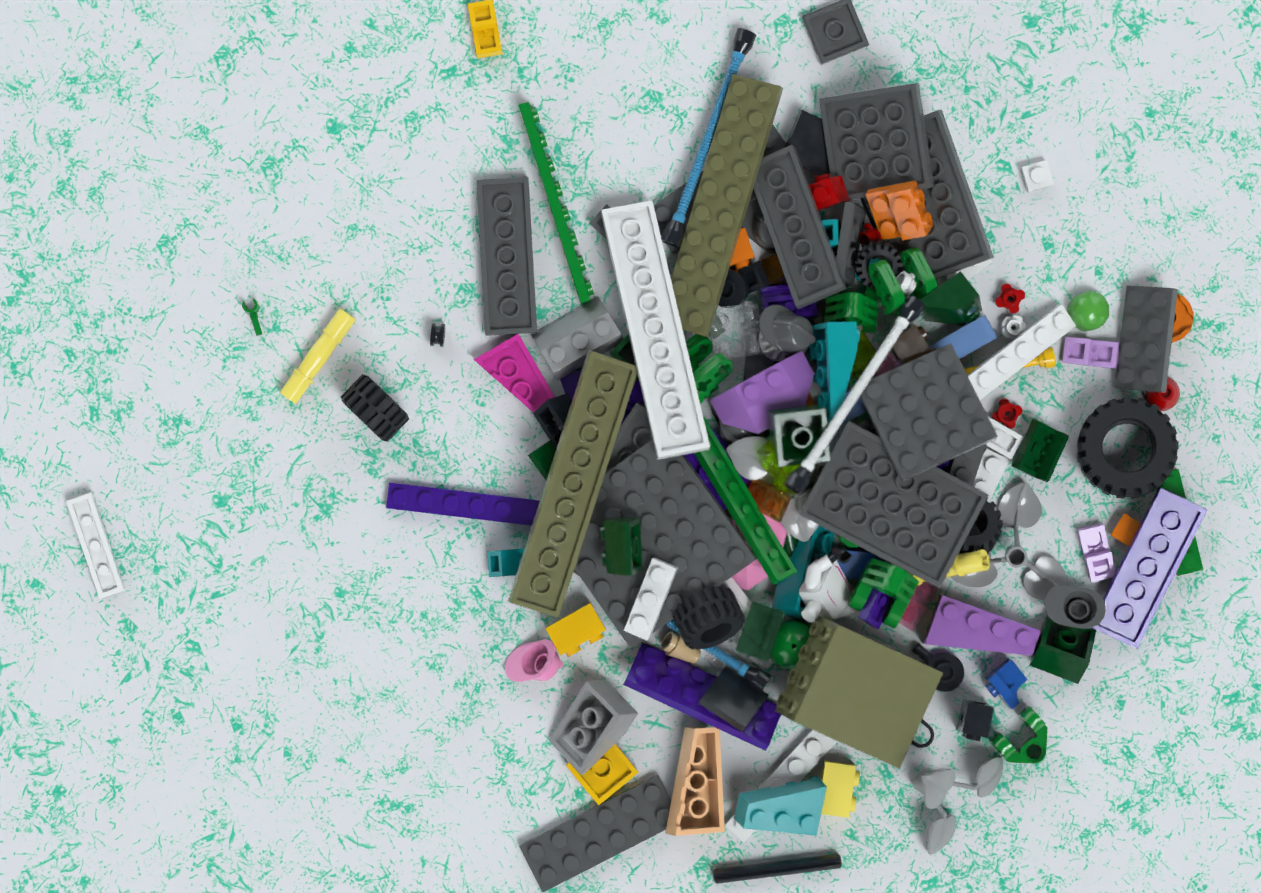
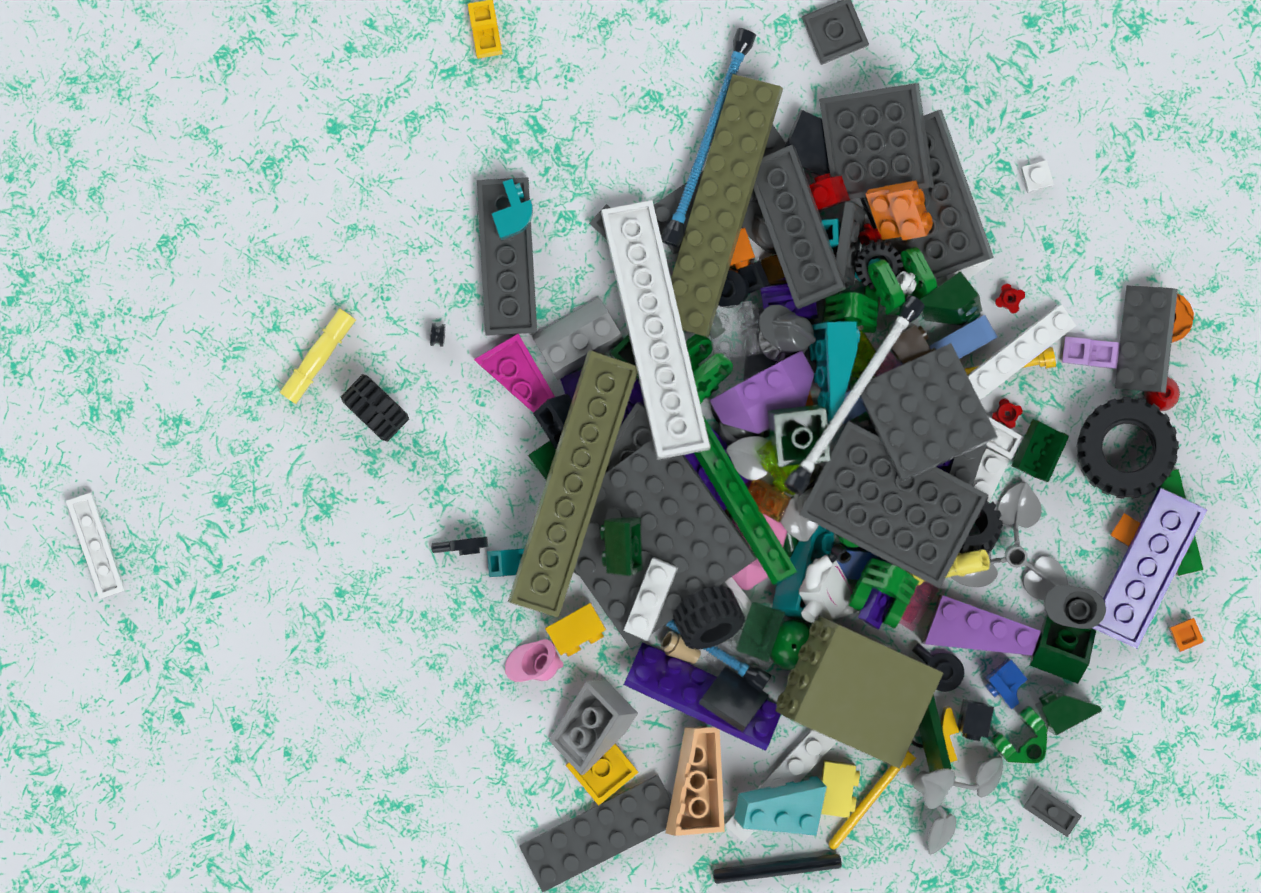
(253, 316): green hand -> none
(461, 504): dark purple plate -> none
(464, 546): none -> black piece
(514, 218): none -> teal brick
(559, 213): green plate -> none
(867, 802): none -> yellow piece
(933, 739): none -> dark green tile
(949, 728): none -> yellow slope
(1015, 320): white plate -> none
(1052, 811): none -> dark grey plate
(1063, 711): none -> dark green slope
(1088, 310): bright green hair -> none
(1096, 552): lavender slope -> none
(1186, 634): none -> orange plate

